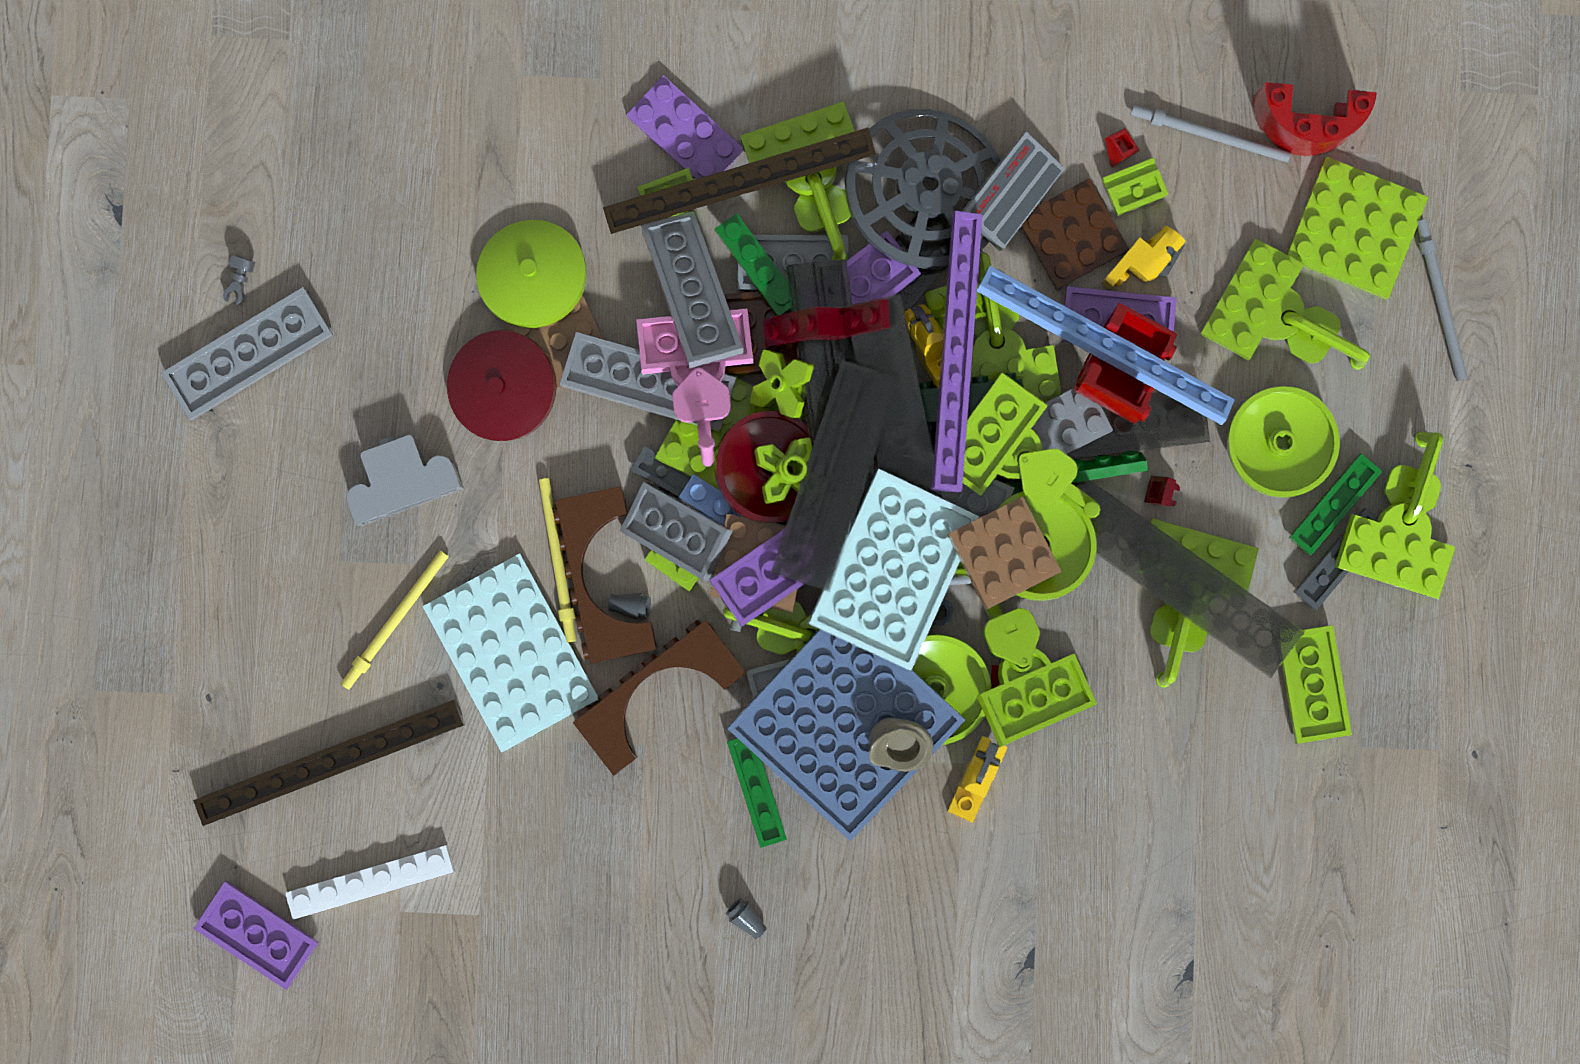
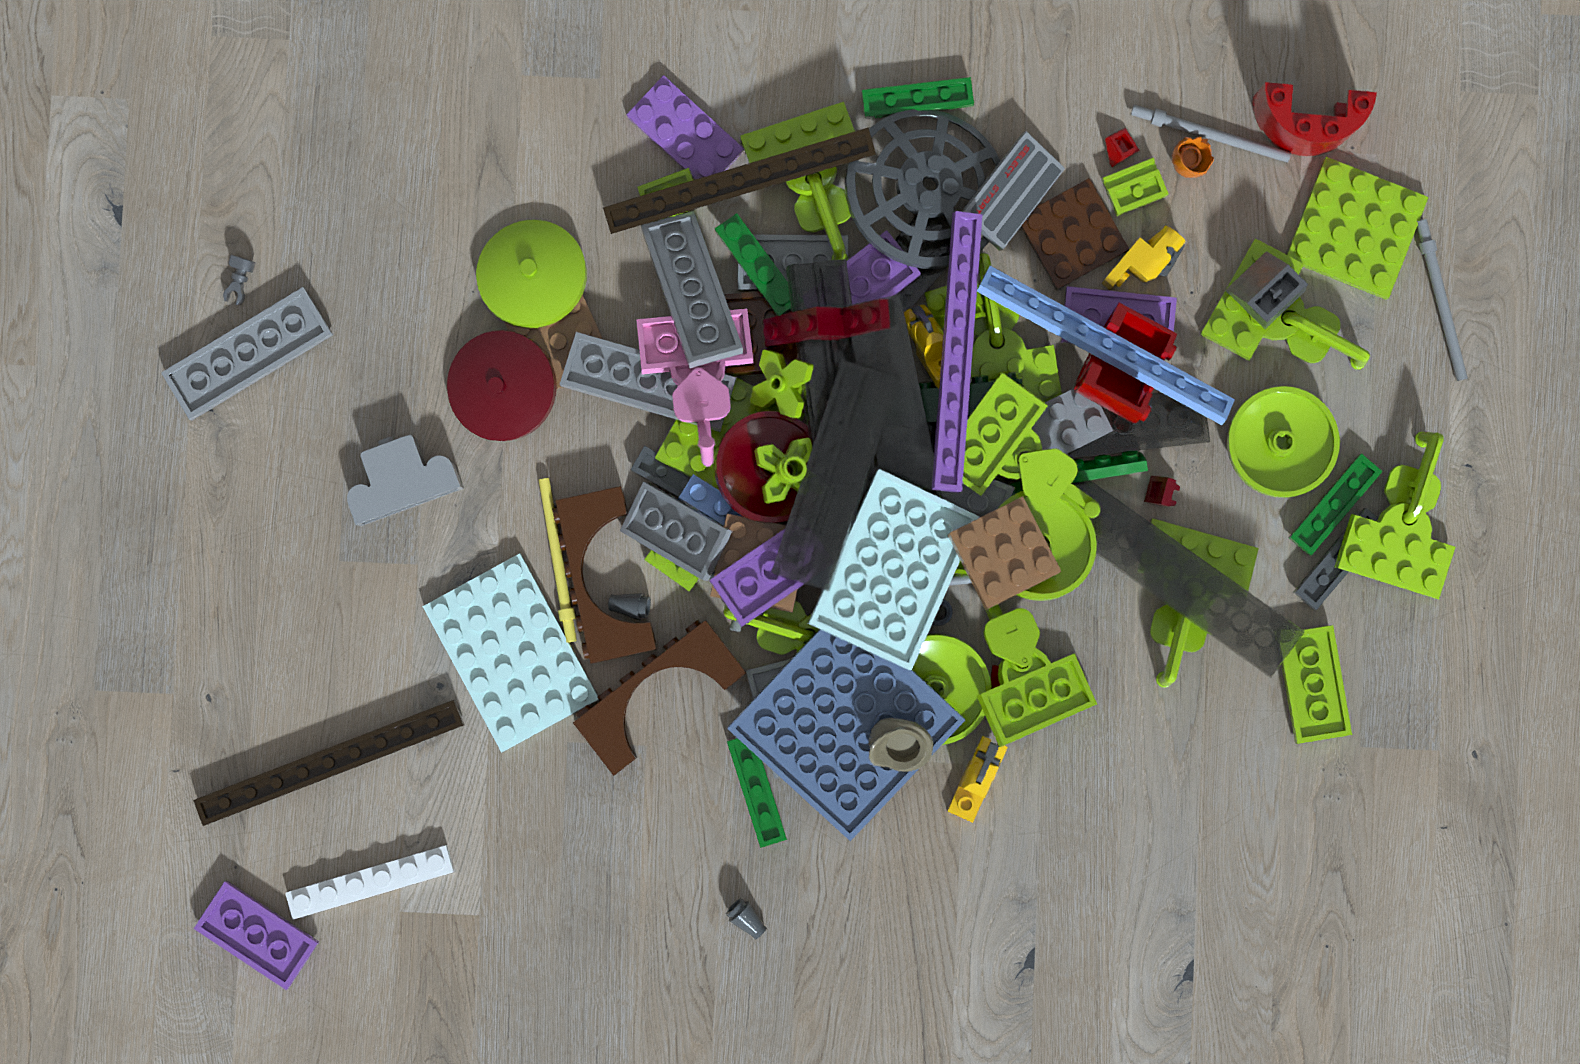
(362, 663): light yellow bar -> none
(918, 96): none -> green plate
(1192, 157): none -> orange hair
(1267, 289): none -> flat silver slope

